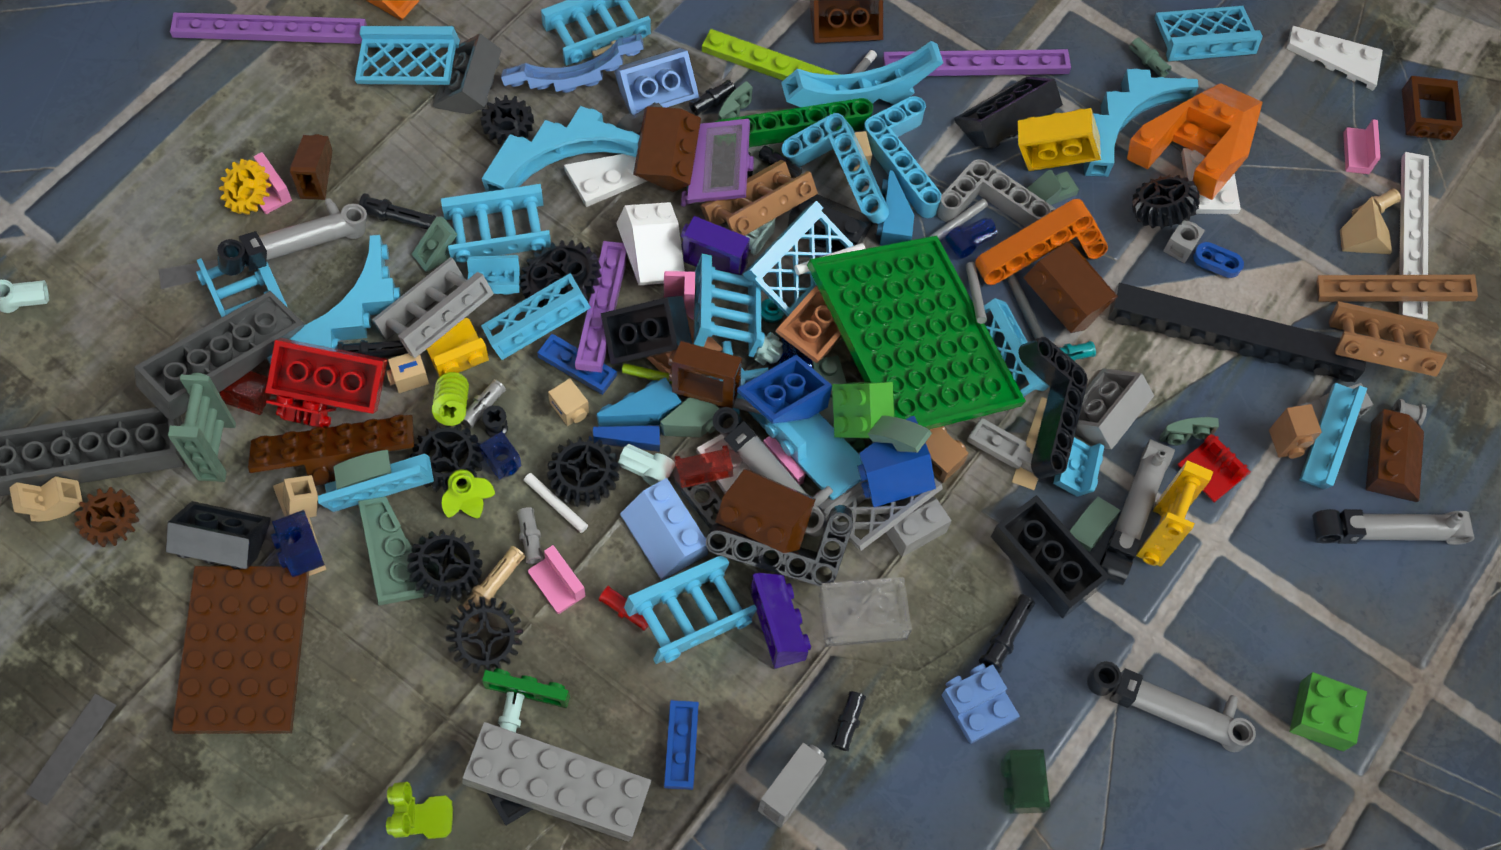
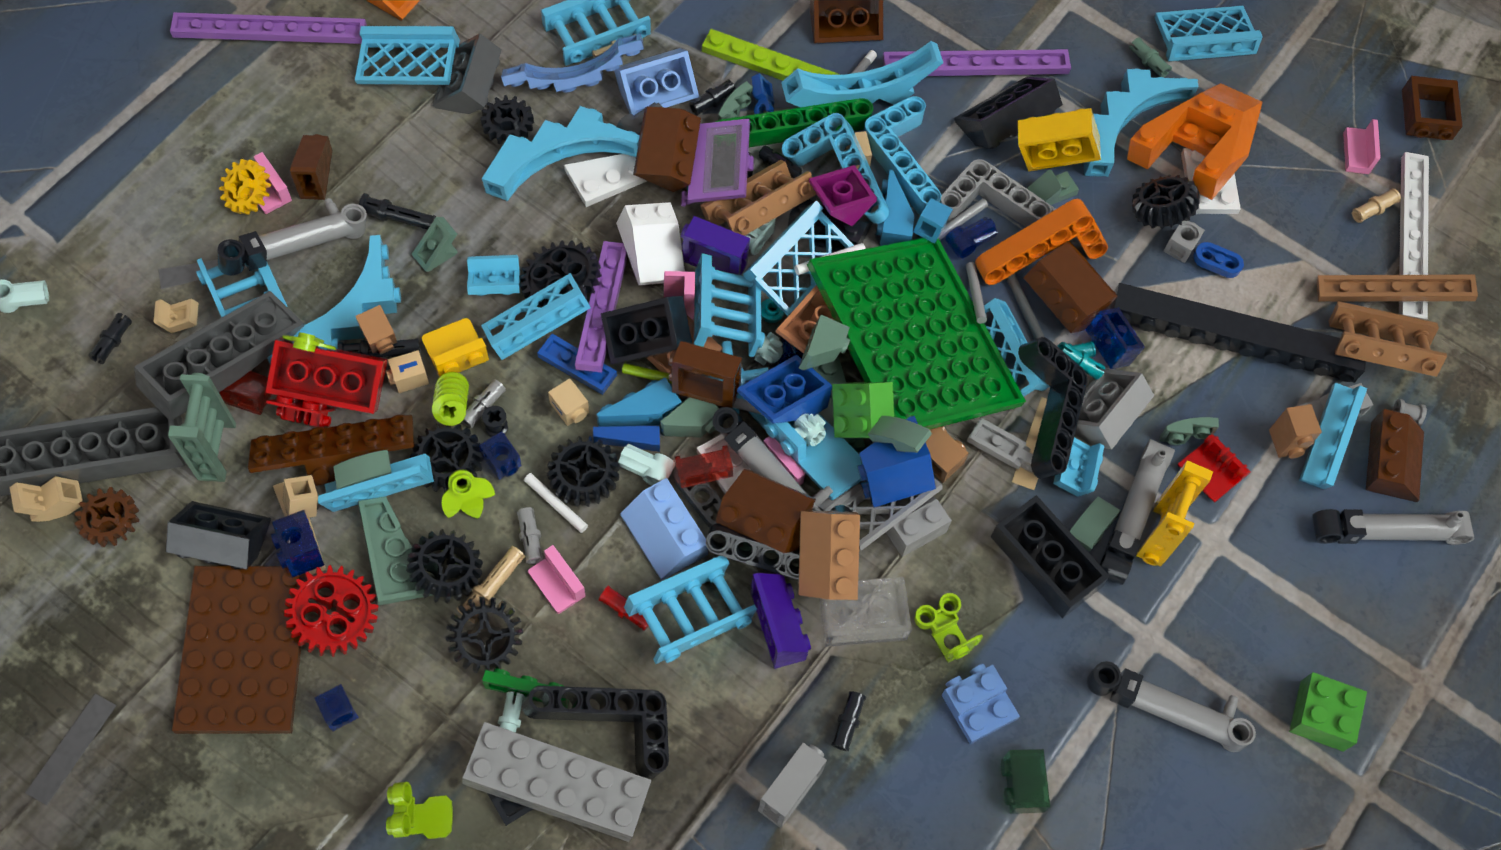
(110, 338): none -> black pin
(176, 316): none -> tan bracket
(307, 342): none -> lime plate
(318, 632): none -> red gear
(336, 707): none -> clear blue brick
(377, 330): none -> medium nougat brick
(440, 318): light grey fence -> none
(493, 202): medium azure fence -> none
(610, 711): none -> black beam
(681, 745): blue plate -> none
(763, 93): none -> blue plate
(810, 428): none -> light aqua gear
(825, 343): none -> sand green slope
(829, 555): none -> medium nougat slope
(844, 194): none -> magenta slope
(932, 220): none -> dark azure brick
(945, 623): none -> lime piece
(1002, 643): black pin -> none
(1090, 366): none -> teal pin
(1114, 338): none -> clear blue brick
(1354, 59): white wing -> none
(1366, 231): tan slope -> none

